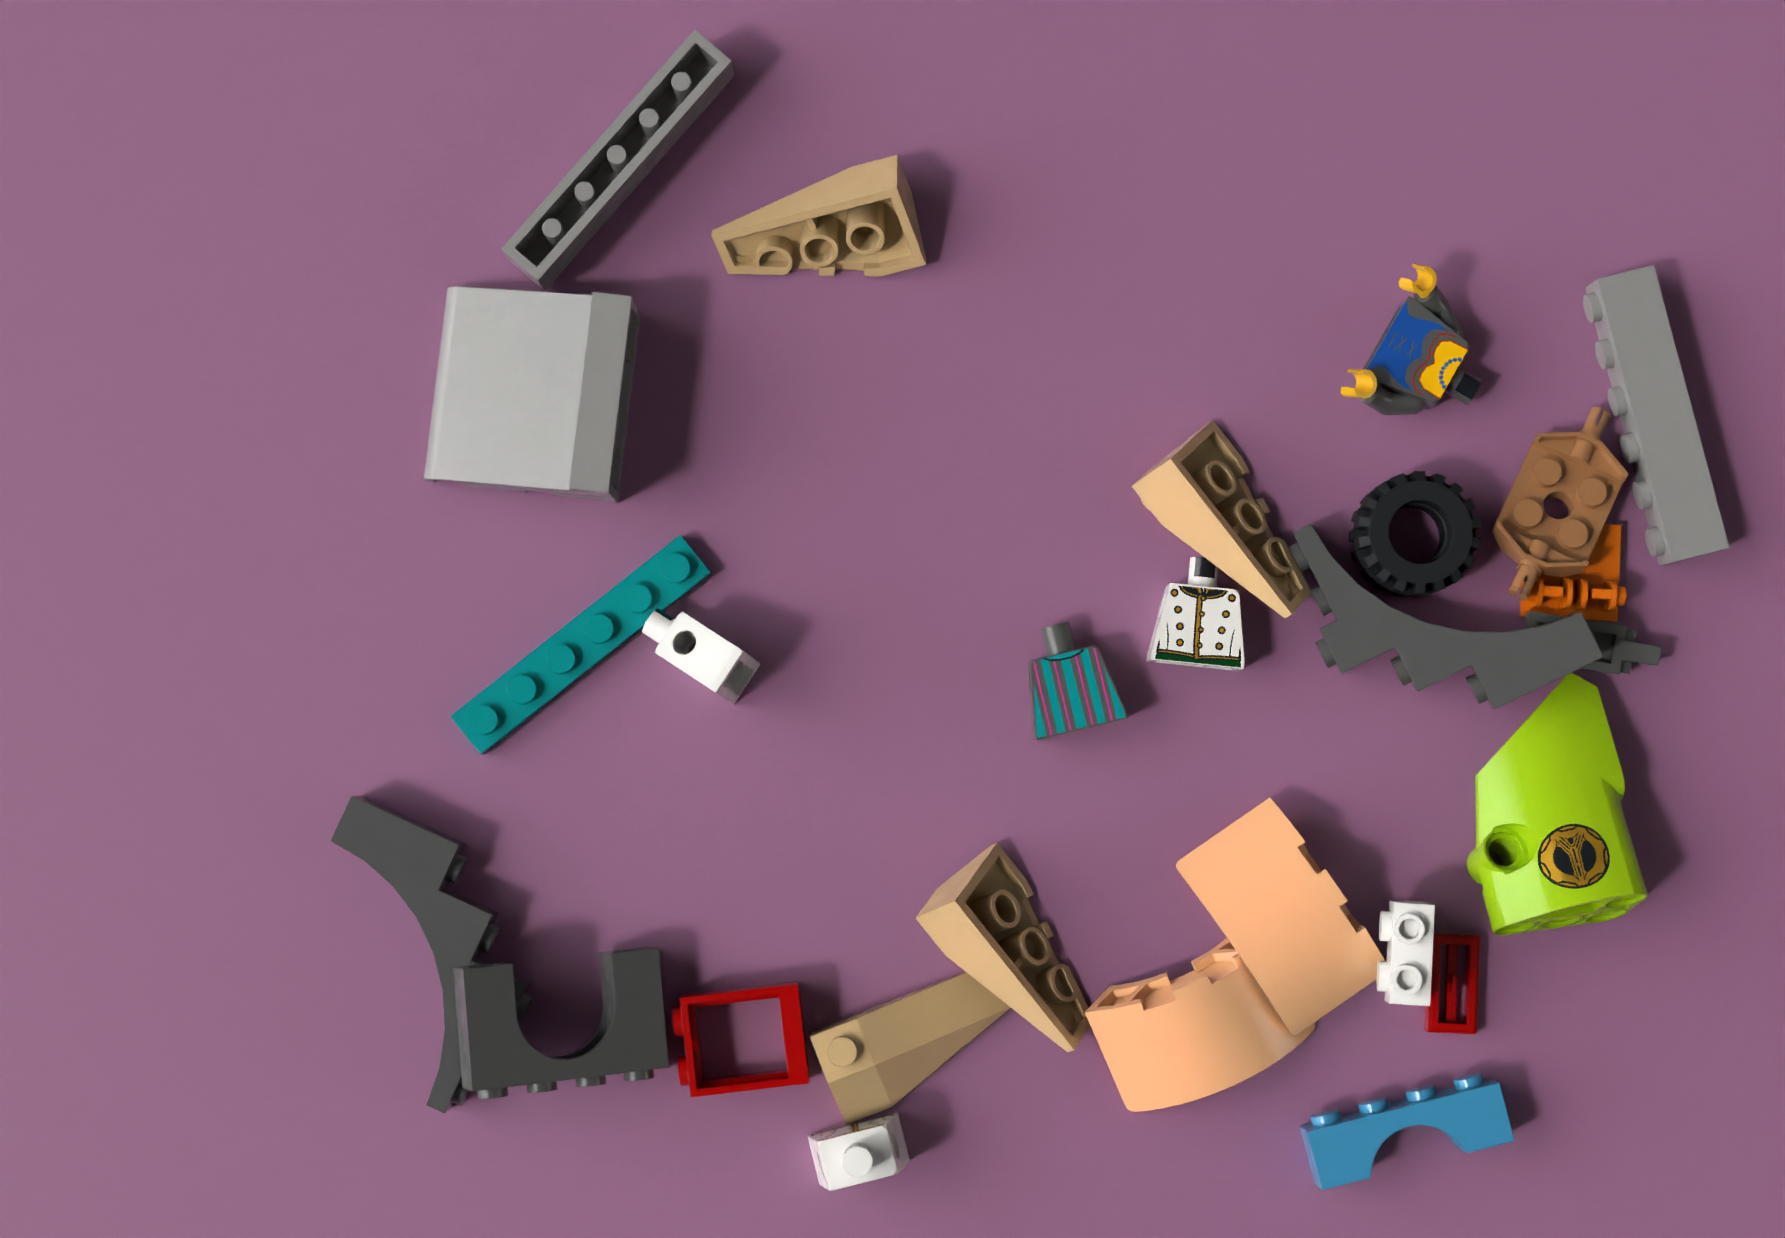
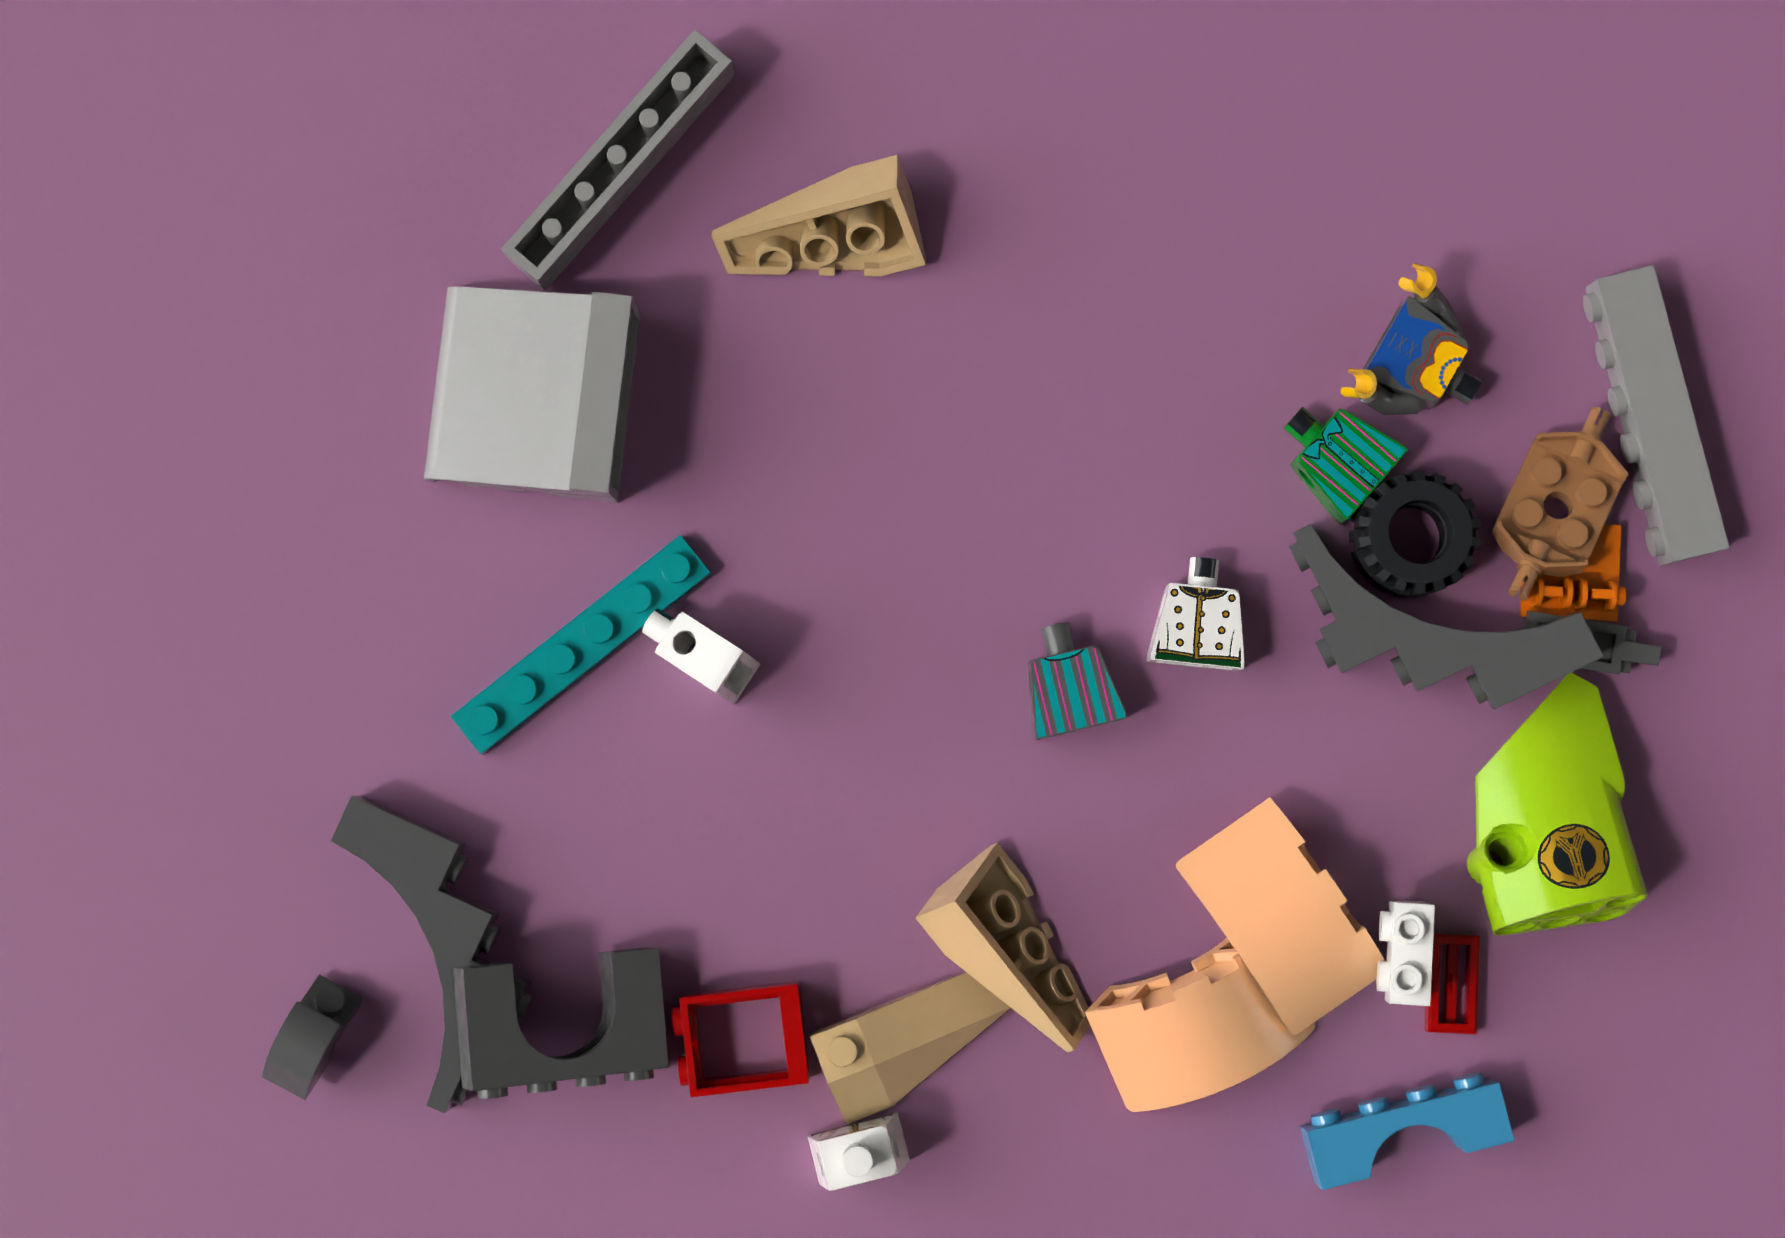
(309, 1036): none -> dark grey brick
(1208, 505): tan wedge -> none
(1341, 459): none -> torso

